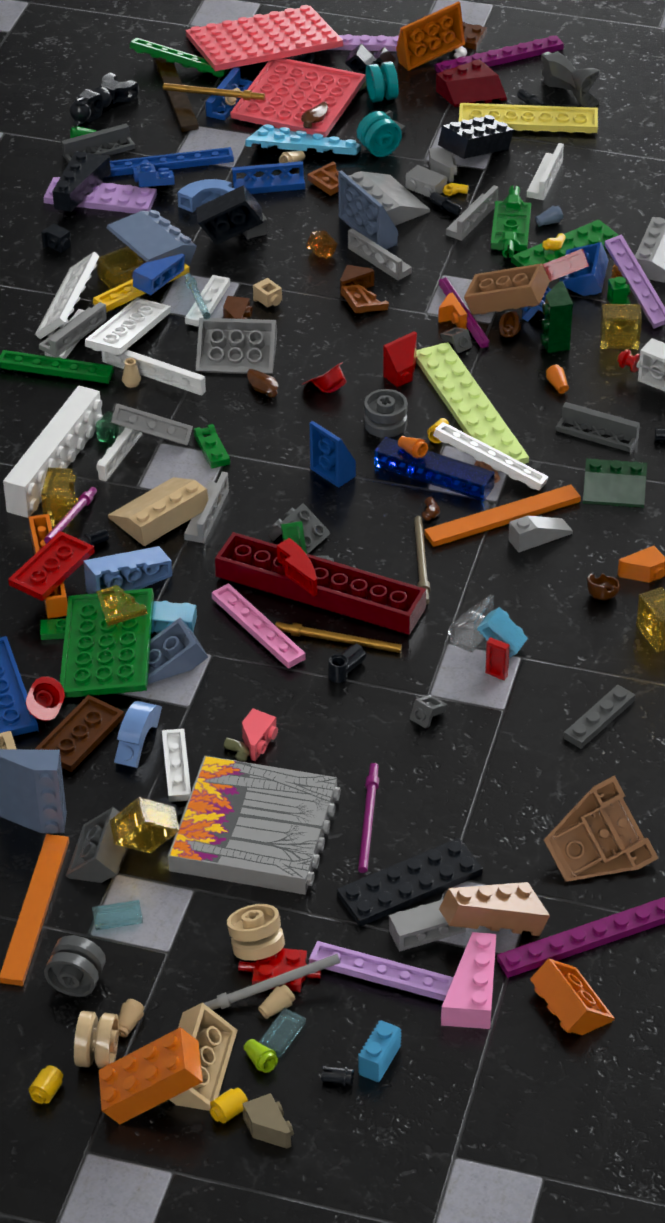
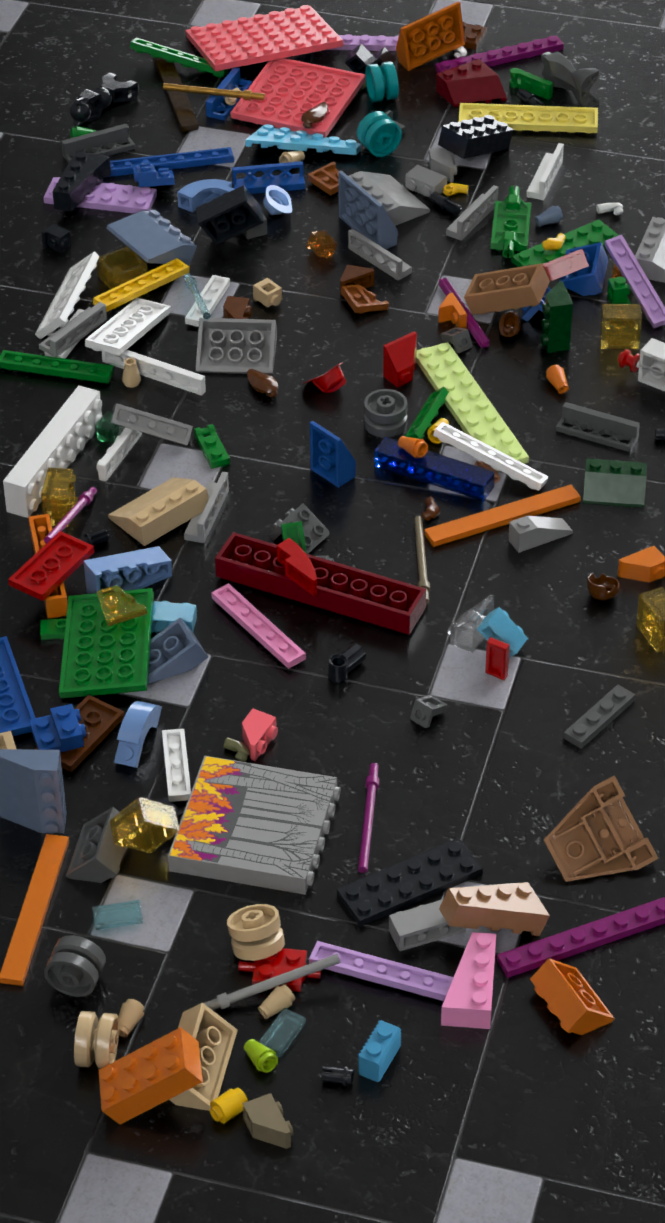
(45, 698): red piece -> none
(46, 1084): yellow brick -> none
(59, 730): none -> blue plate
(157, 273): blue slope -> none
(277, 200): none -> light blue piece
(297, 630): pearl gold bar -> none
(427, 413): none -> green plate
(531, 83): none -> green plate
(608, 207): none -> white arm

